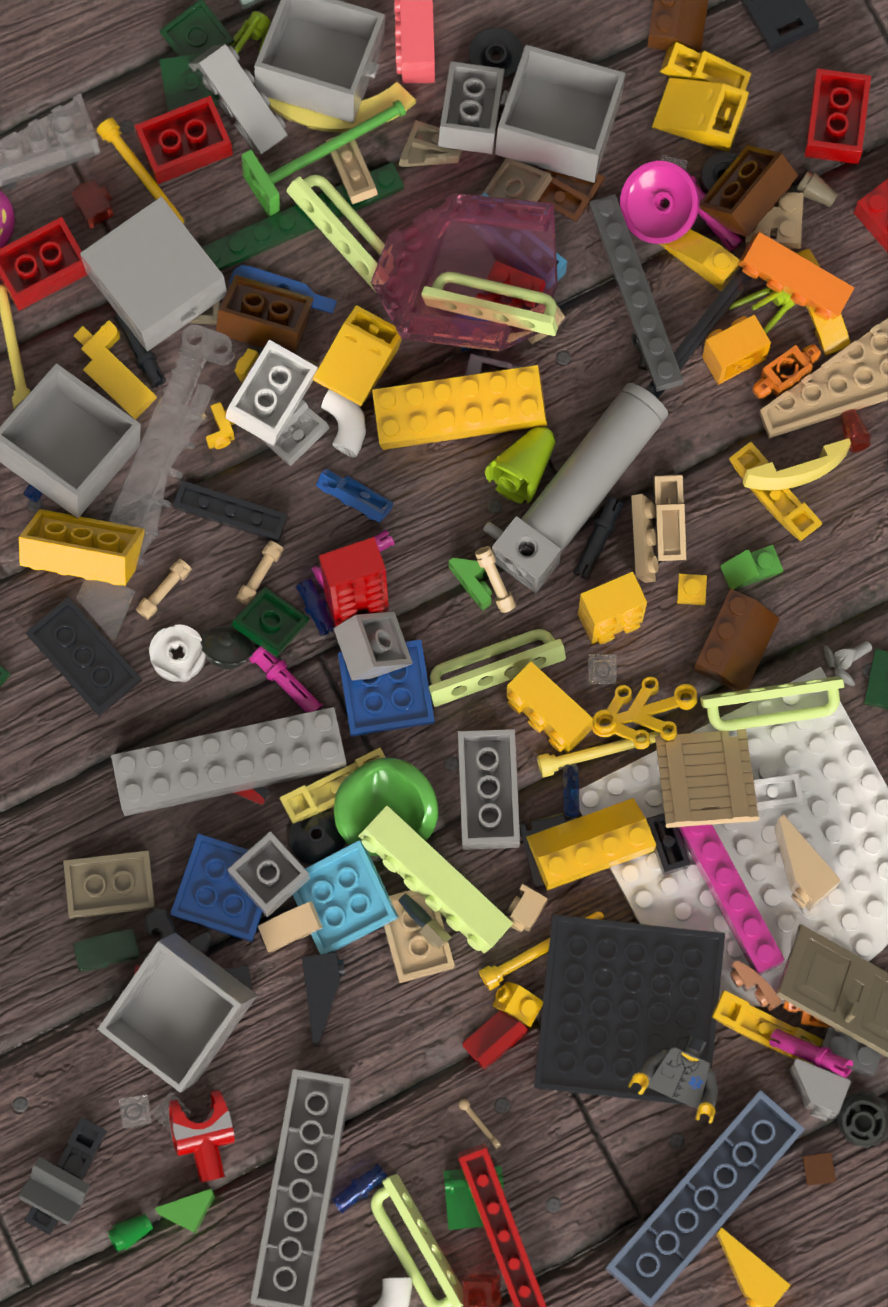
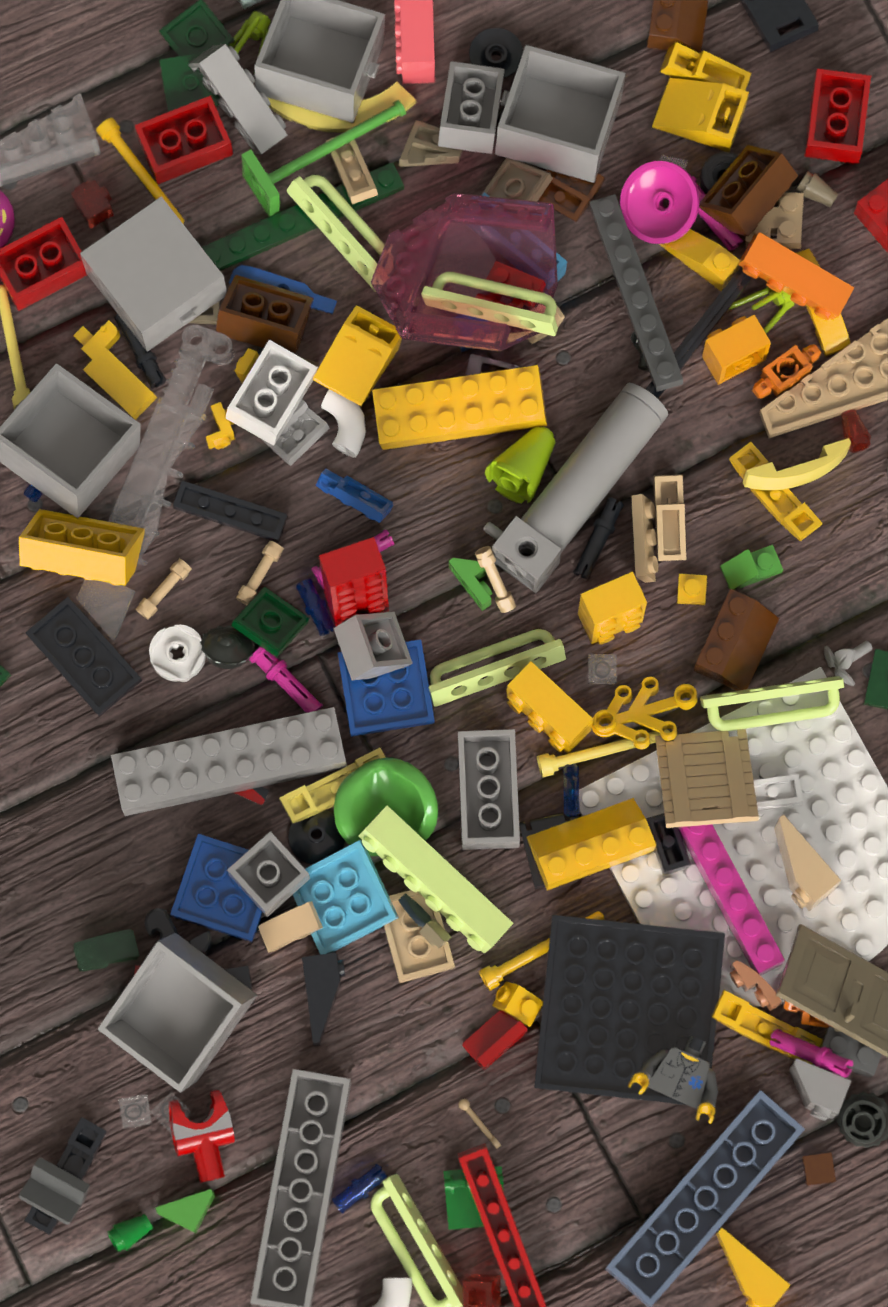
(109, 884): dark tan plate -> none
(526, 909): tan brick -> none

